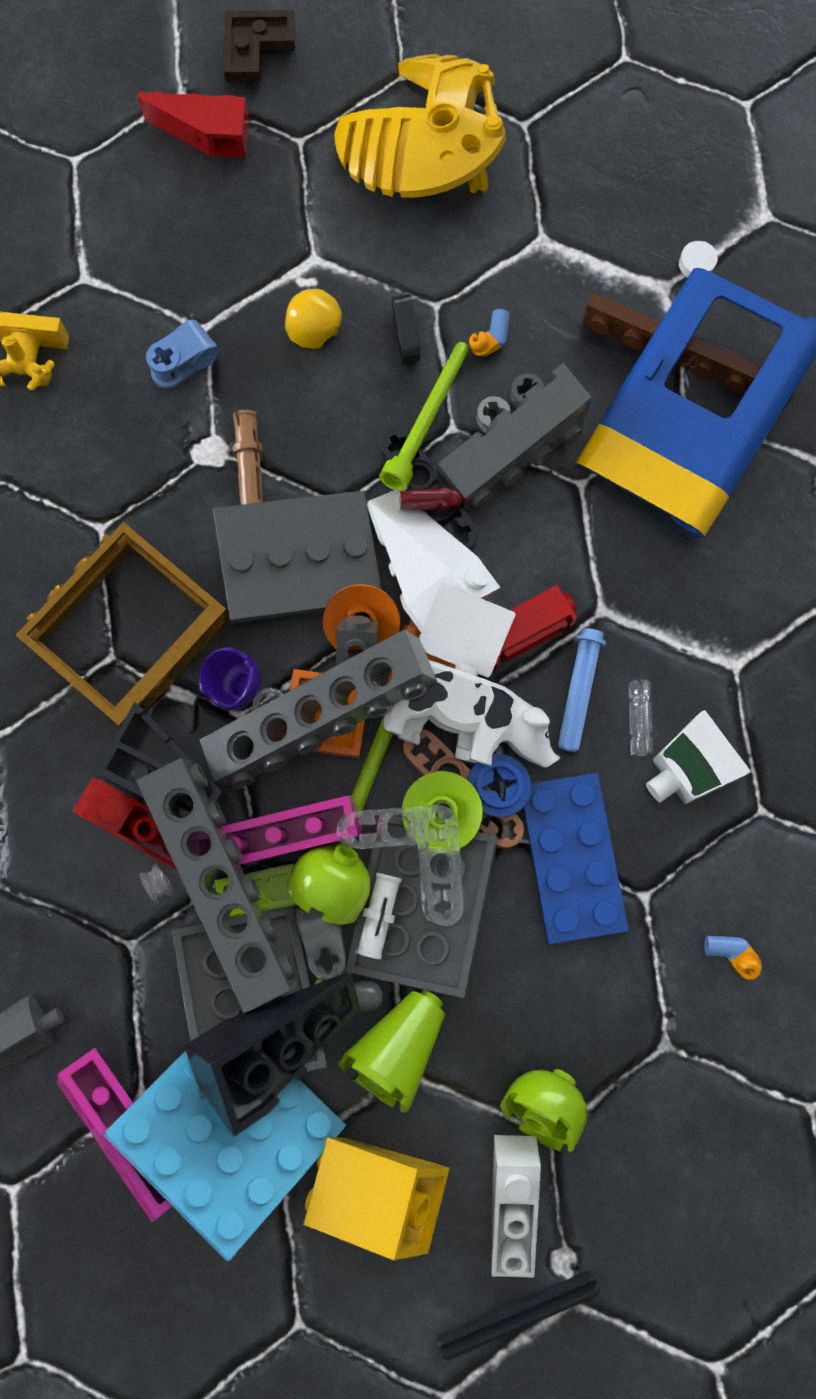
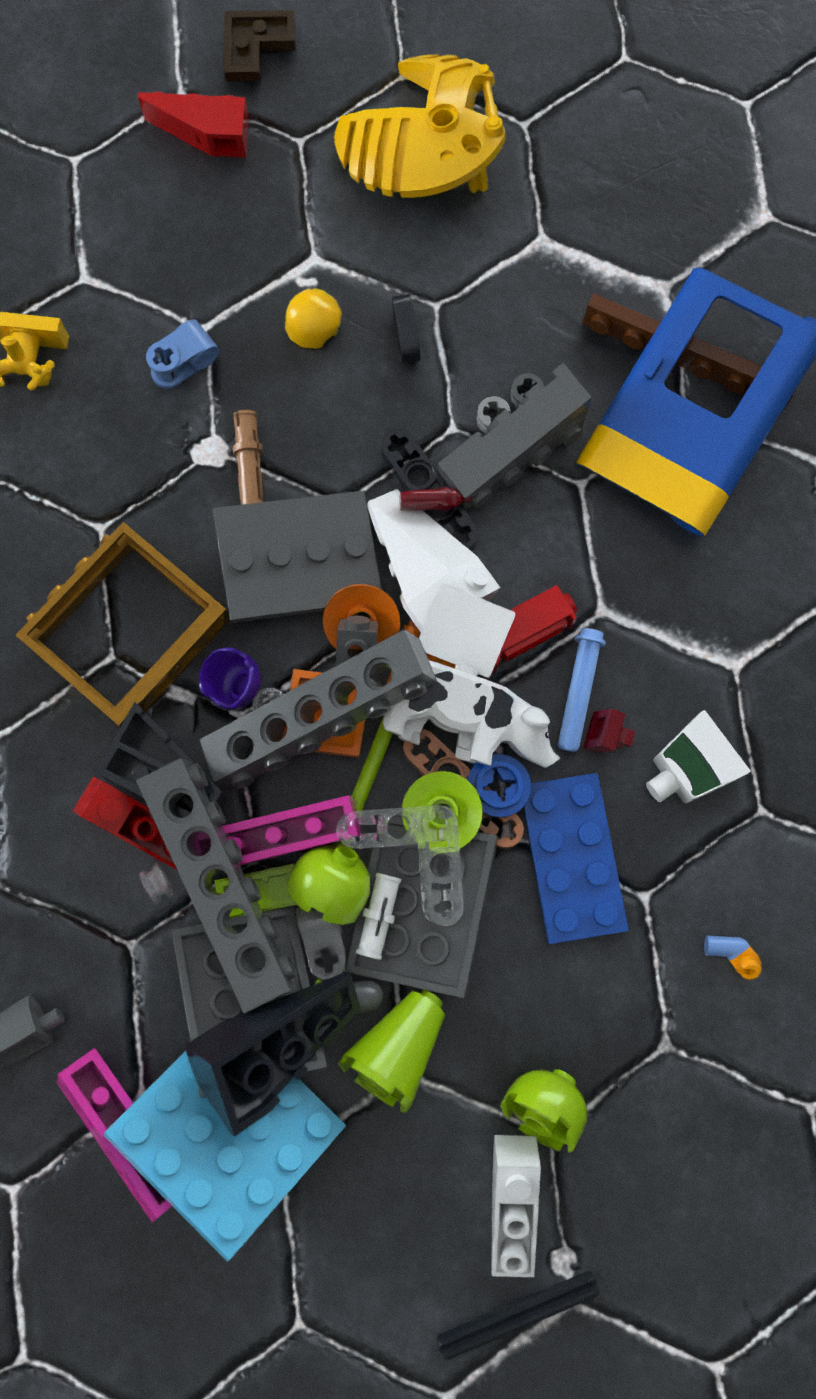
(376, 1198): yellow slope -> none
(398, 471): lime piece -> none
(493, 339): arm -> none
(607, 733): none -> dark red tile
(640, 717): clear axle -> none
(697, 255): white tile -> none

